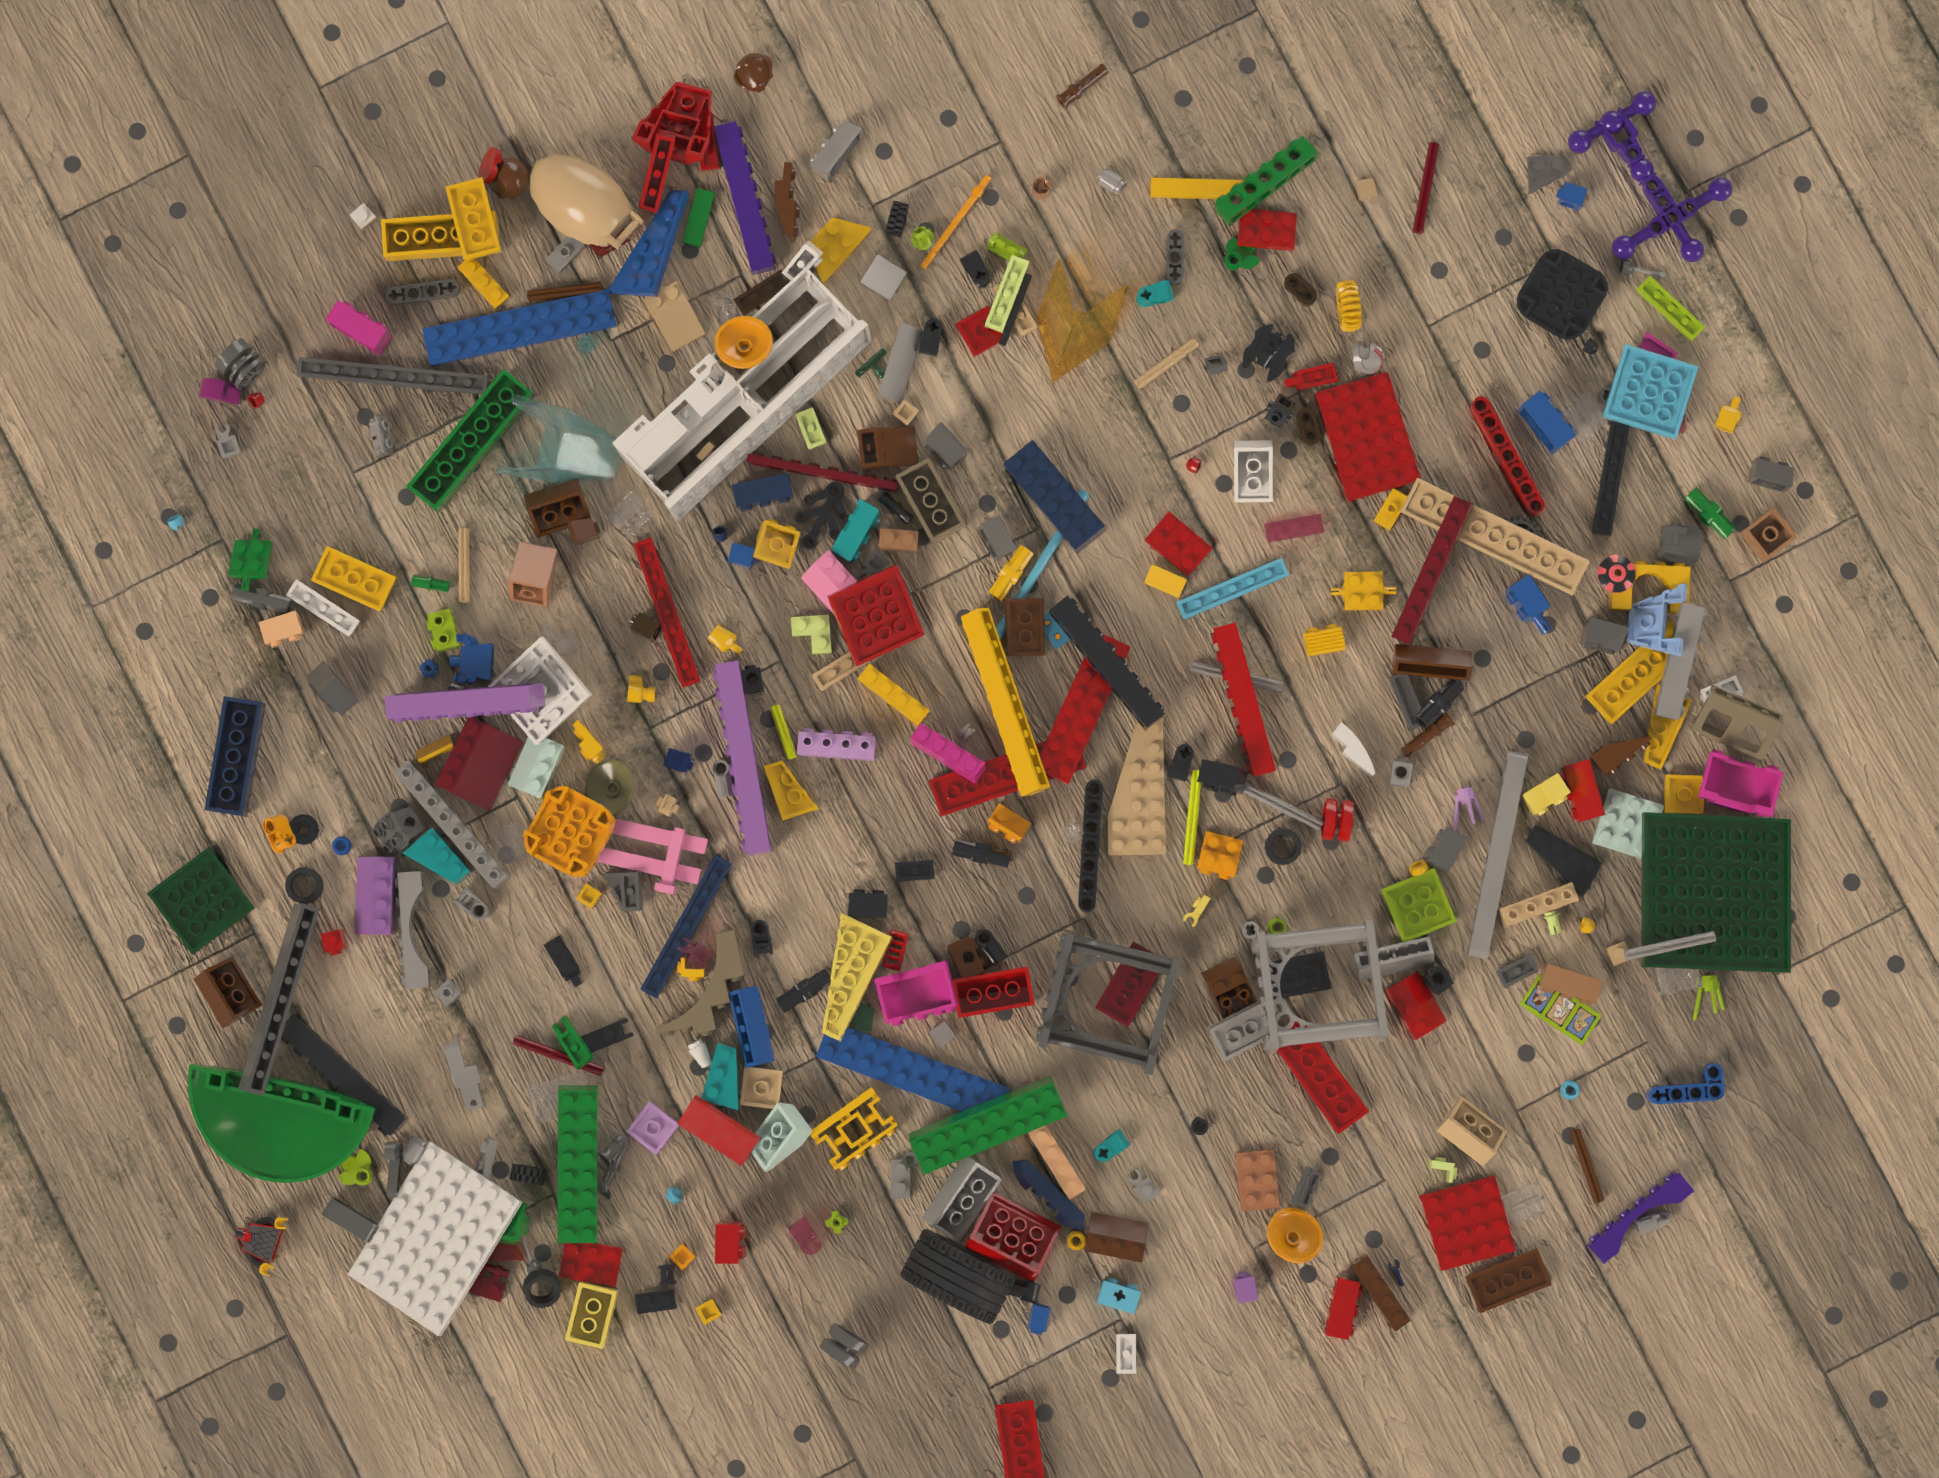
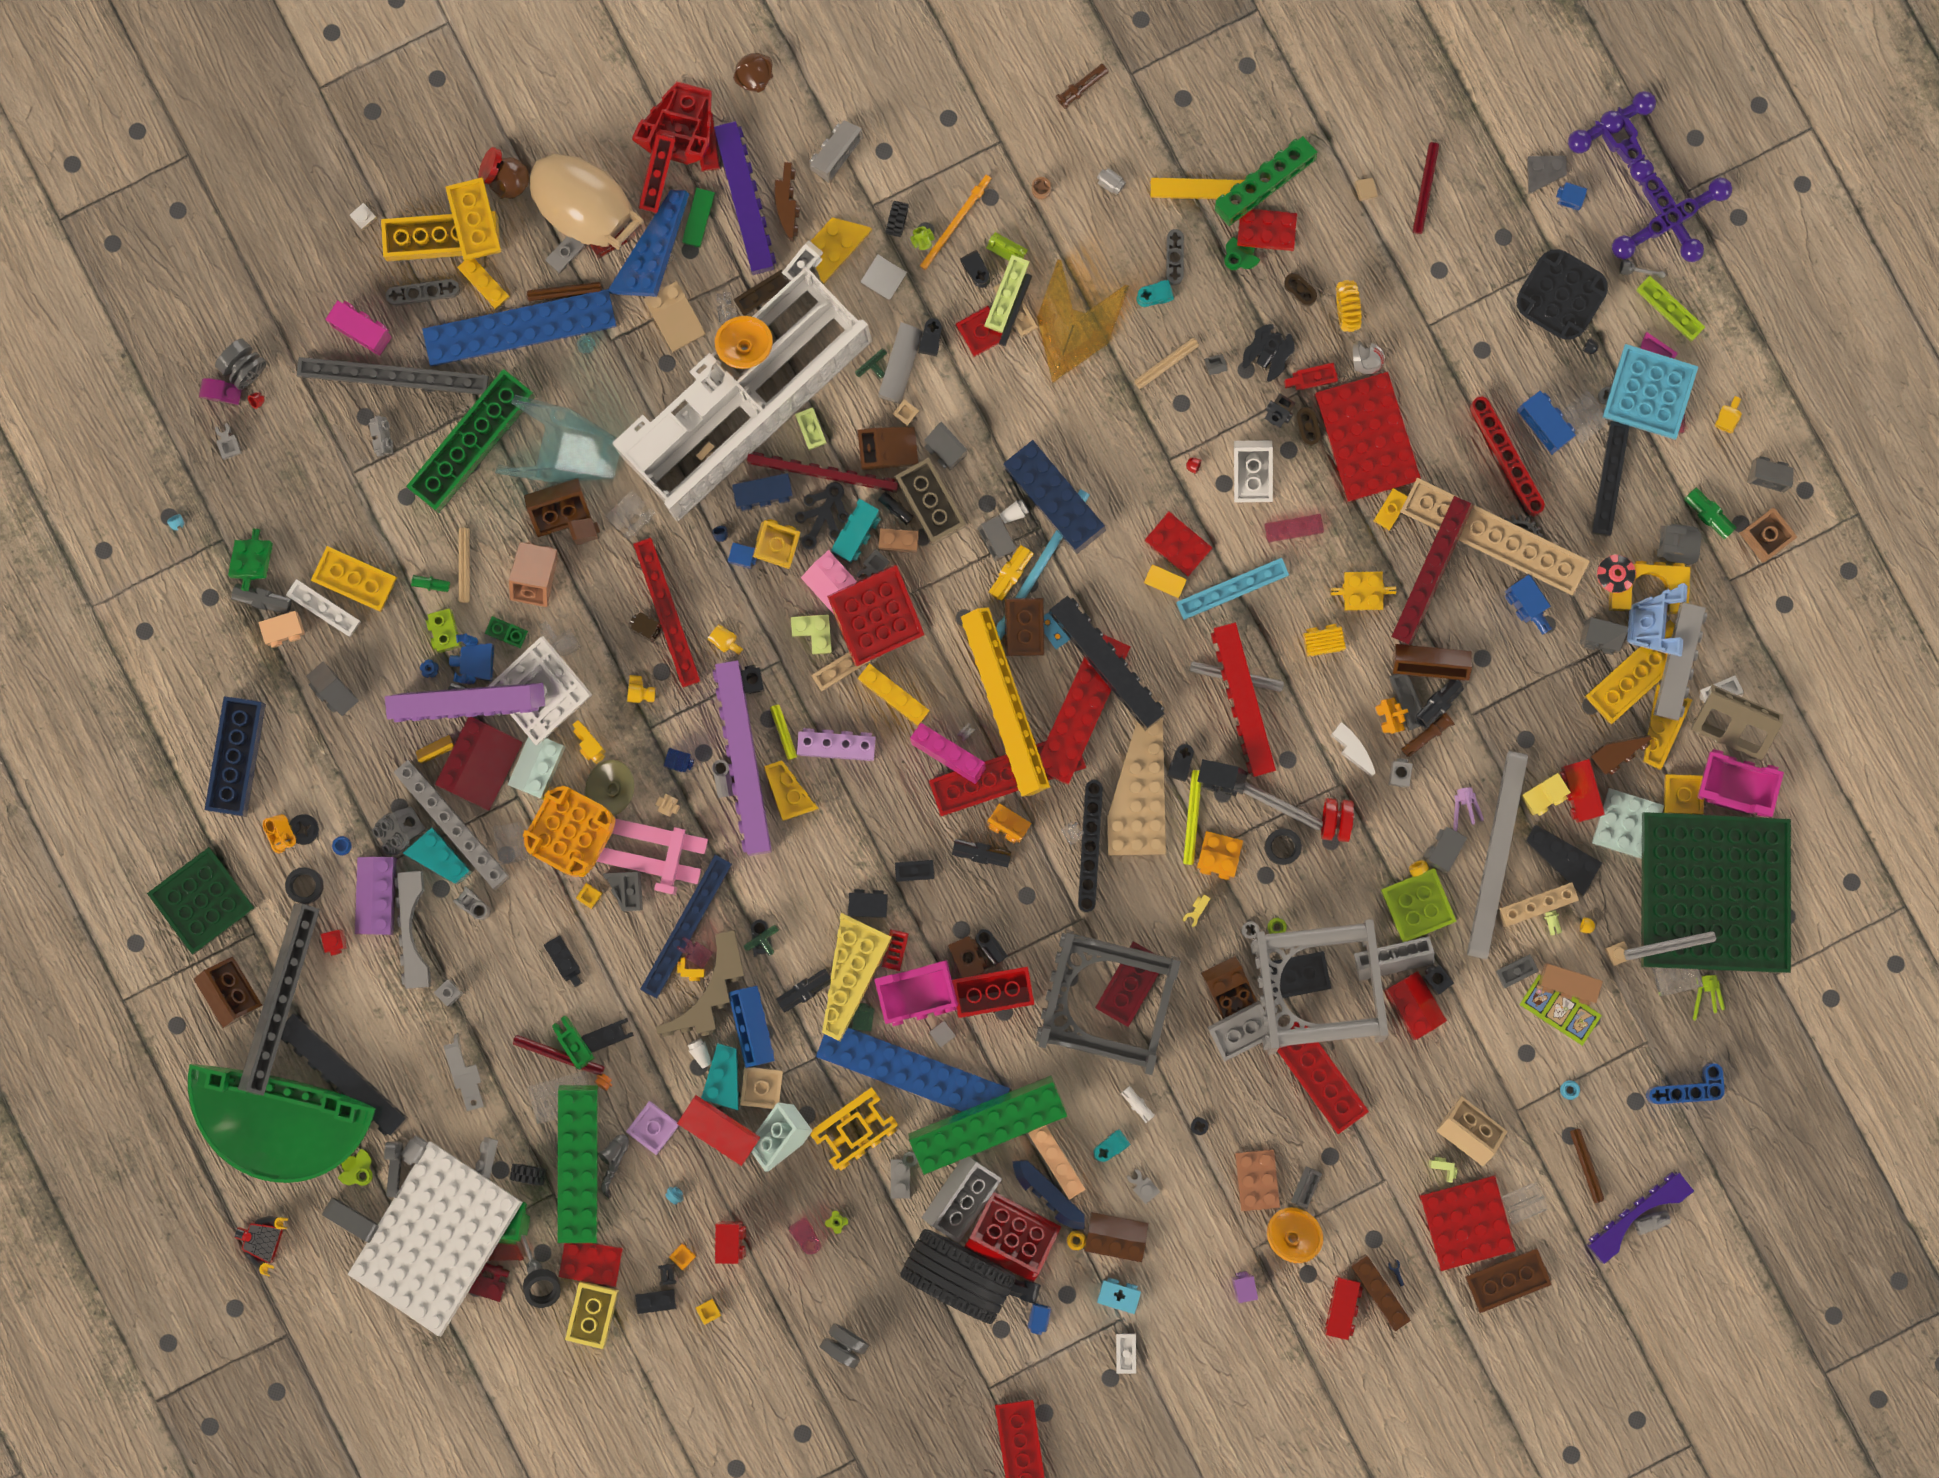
(506, 632): none -> green slope
(603, 1082): none -> orange plate
(762, 939): none -> clear green piece
(1014, 511): none -> white cone
(1137, 1104): none -> white pin
(1394, 715): none -> light orange hips

